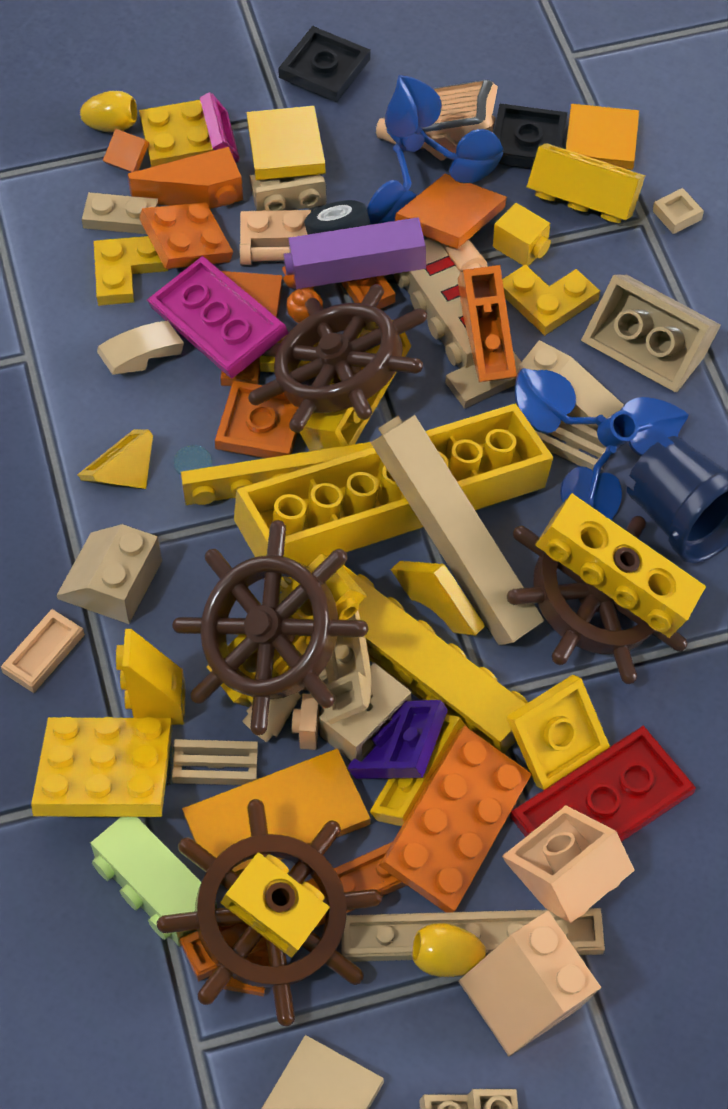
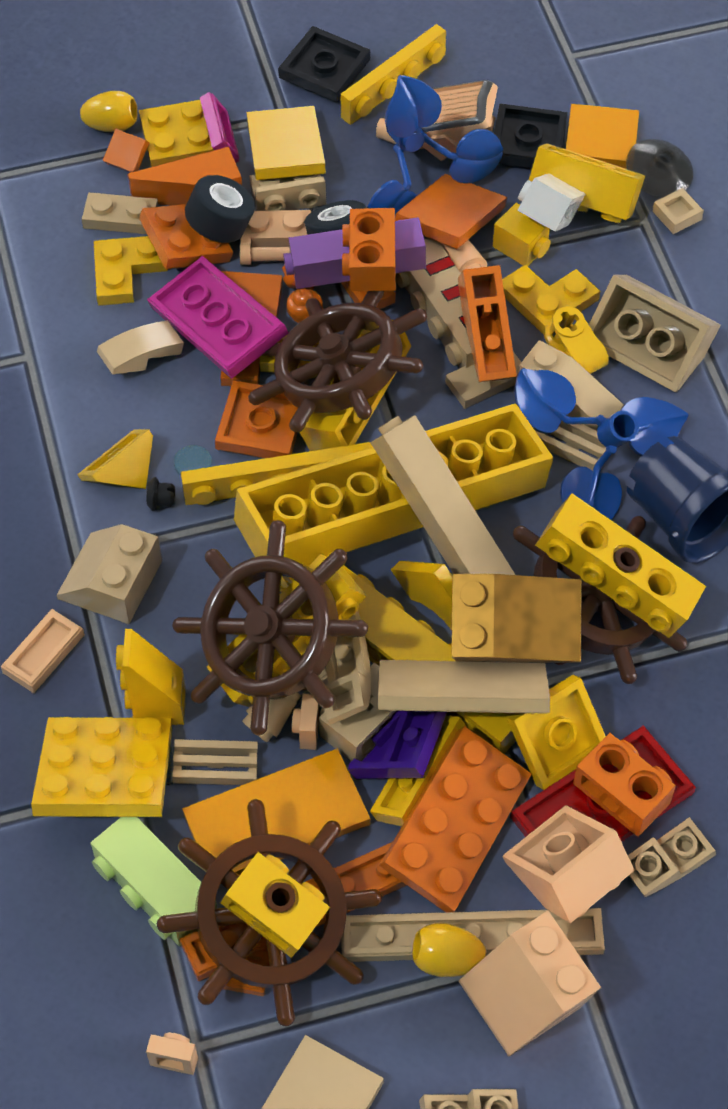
(159, 494): none -> black piece
(172, 1053): none -> light nougat plate
(219, 208): none -> black wheel
(371, 249): none -> orange brick
(382, 81): none -> yellow plate
(463, 686): none -> tan tile
(516, 618): none -> pearl gold slope
(550, 201): none -> white brick
(576, 339): none -> yellow piece
(616, 790): none -> orange brick
(663, 164): none -> clear smoke dish
(669, 857): none -> tan slope

